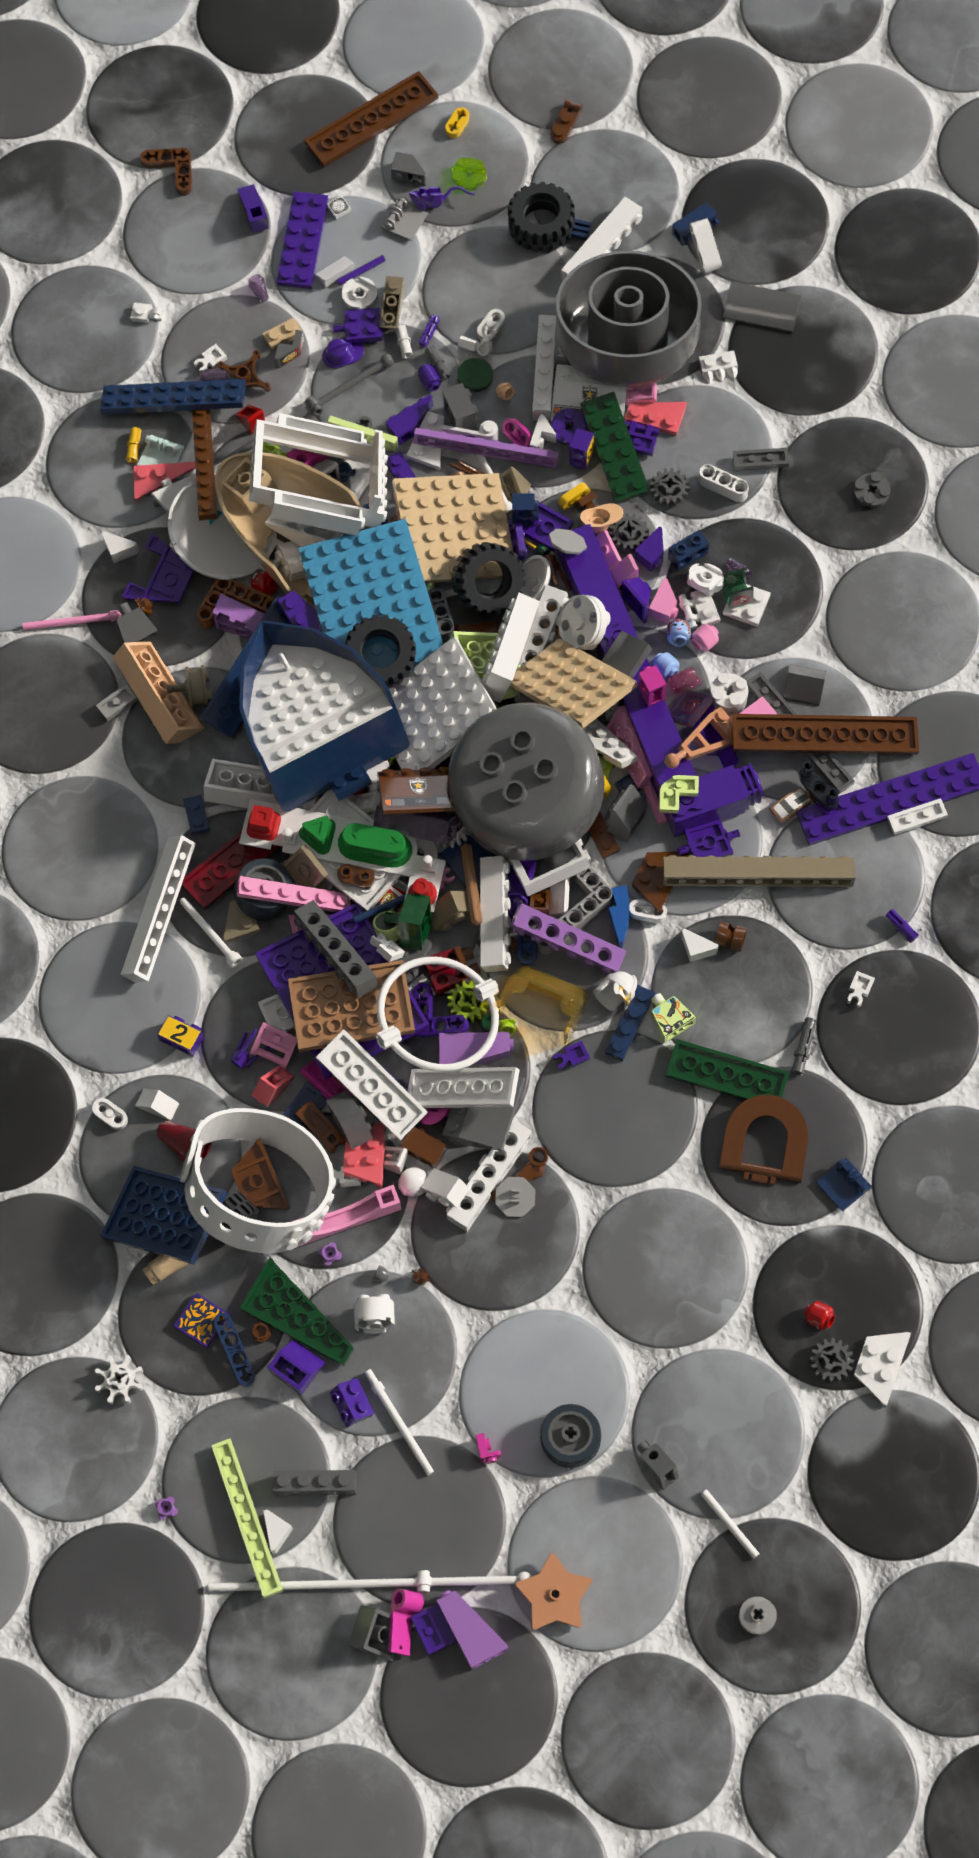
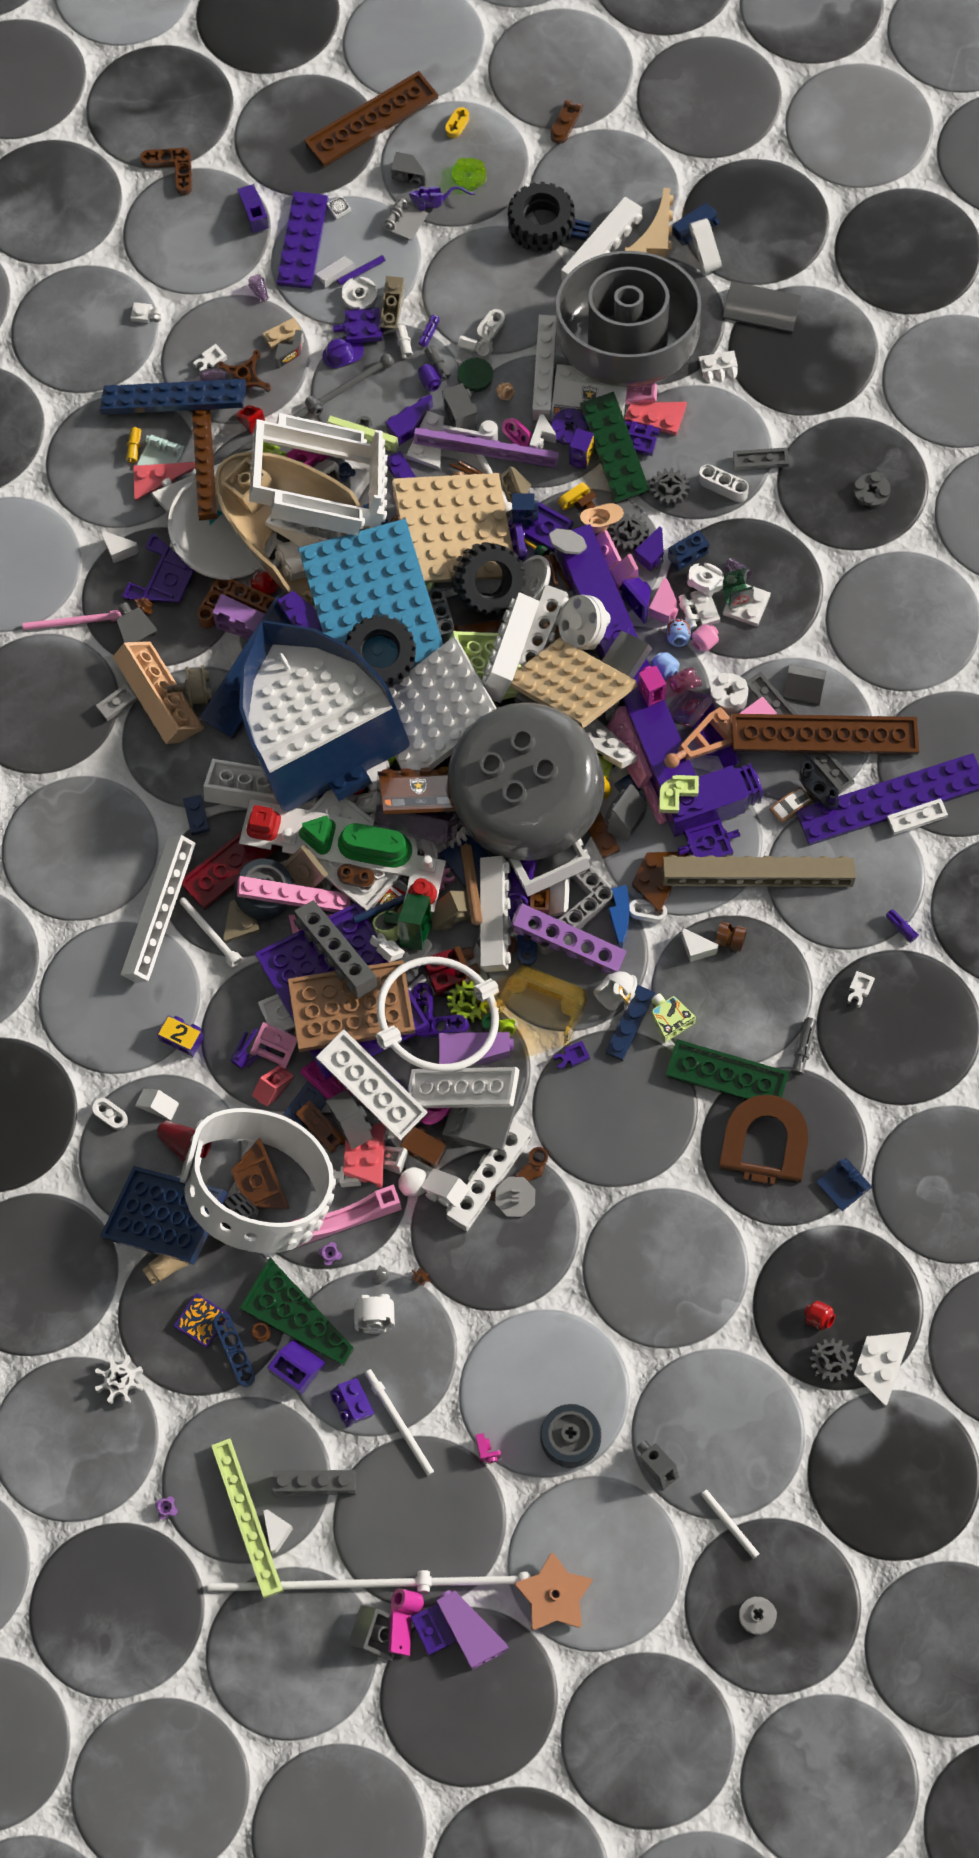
(656, 237): none -> tan arch

